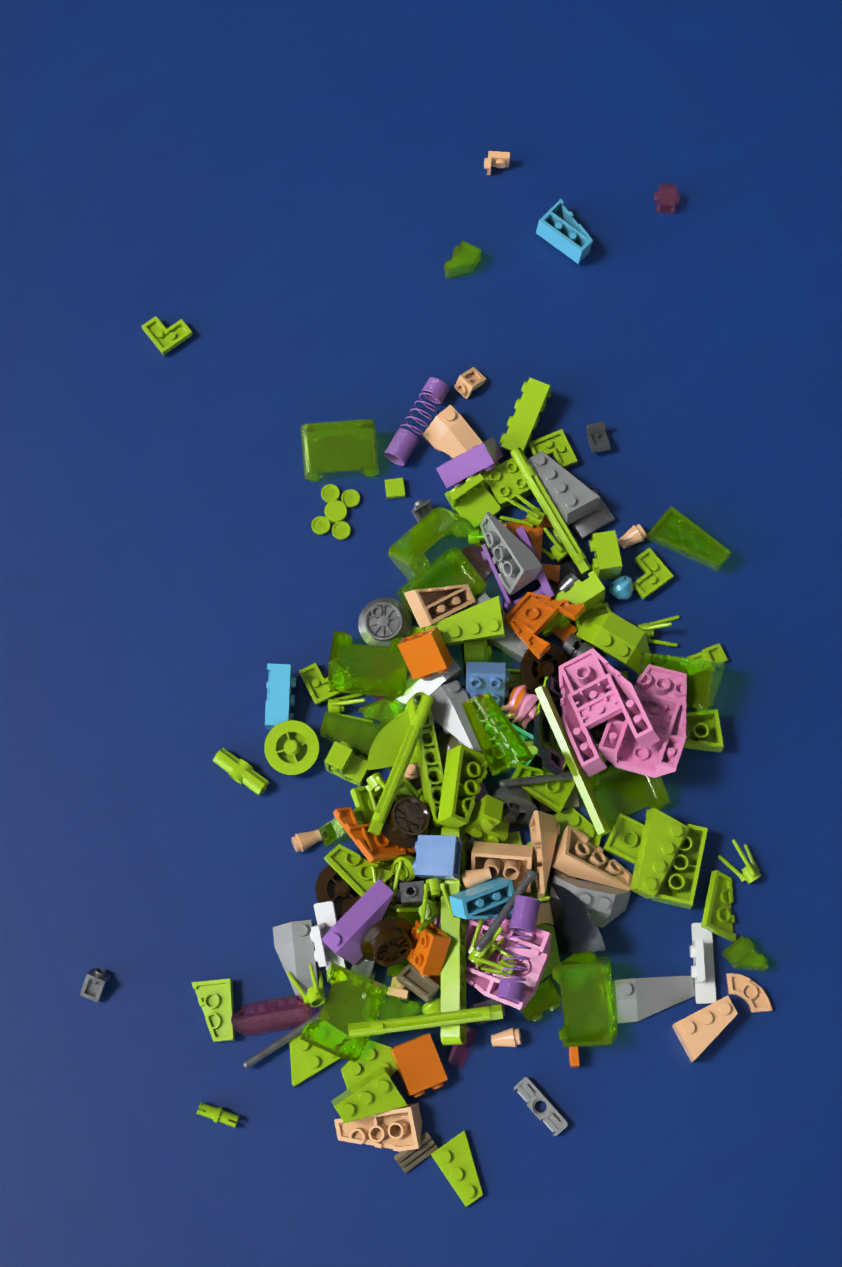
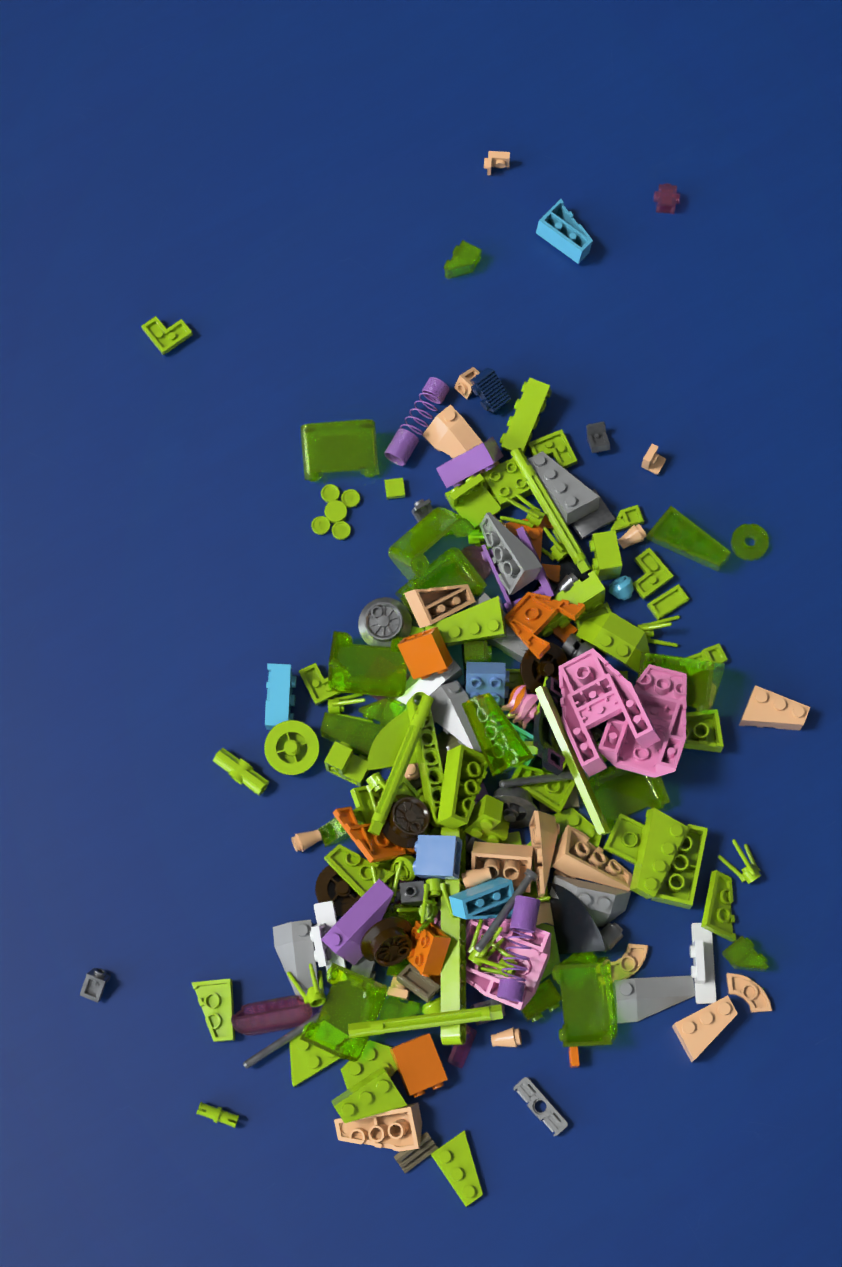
(490, 390): none -> dark blue brick
(611, 935): none -> flat silver brick
(627, 518): none -> lime tile
(630, 962): none -> tile
(652, 461): none -> light nougat bracket
(668, 602): none -> lime tile
(745, 551): none -> clear neon green tile
(774, 711): none -> light nougat wedge

